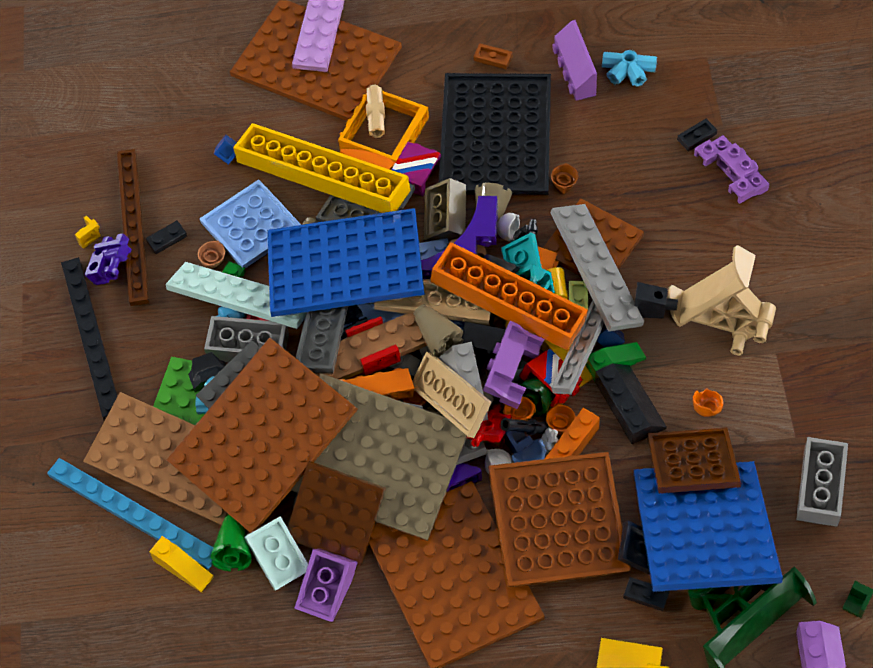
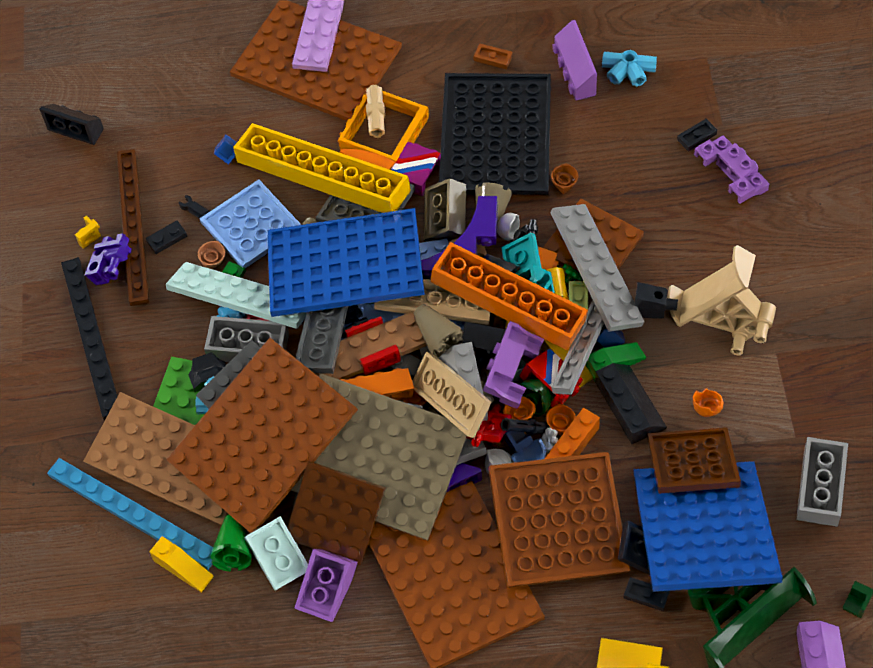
(72, 123): none -> black slope
(193, 207): none -> black bar
(571, 274): none -> green plant

